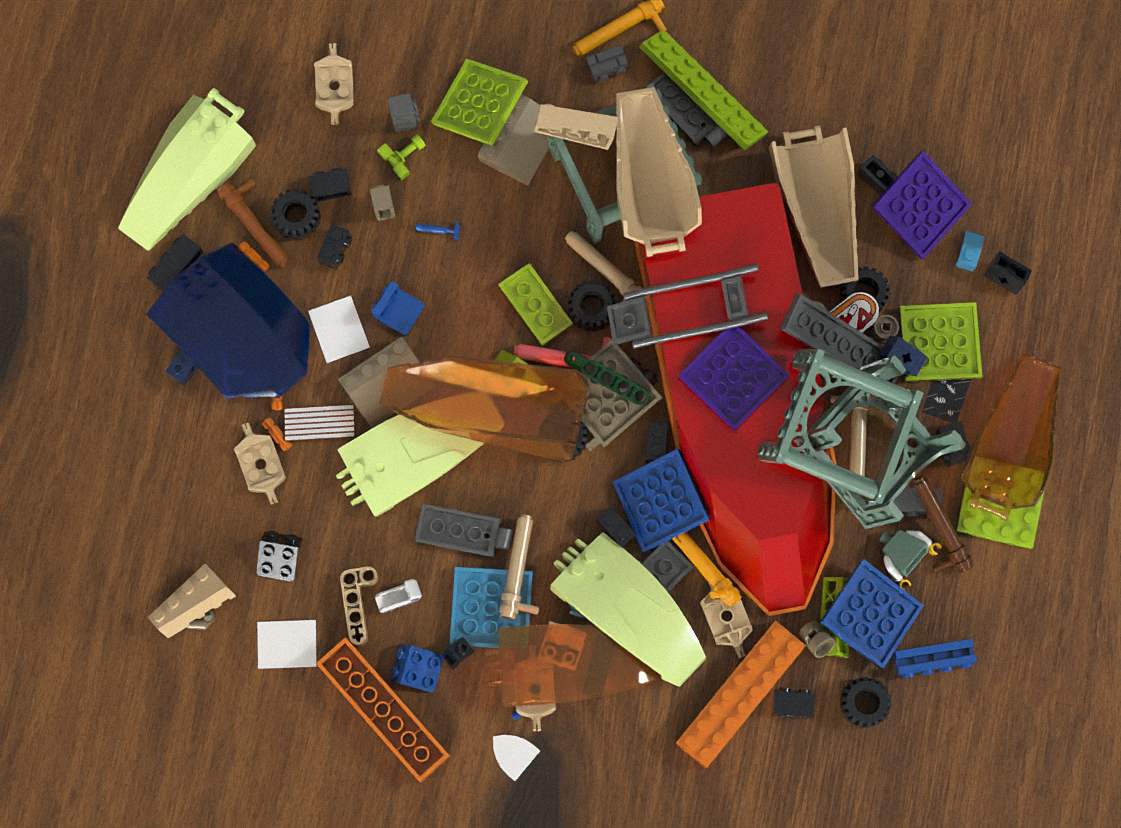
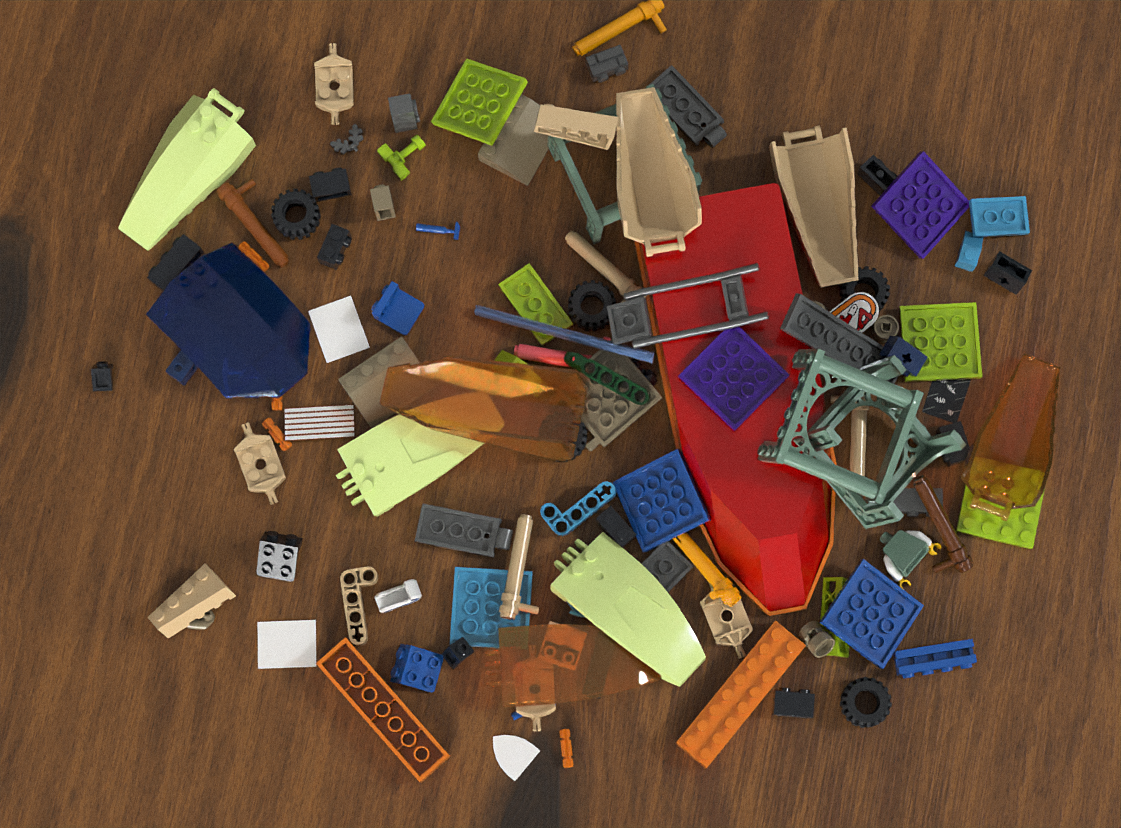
(102, 376): none -> black bracket
(346, 147): none -> dark grey animal
(563, 333): none -> medium blue axle
(566, 748): none -> orange axle
(580, 505): none -> dark azure beam
(656, 441): black brick -> none
(704, 89): lime plate -> none
(999, 216): none -> dark azure plate

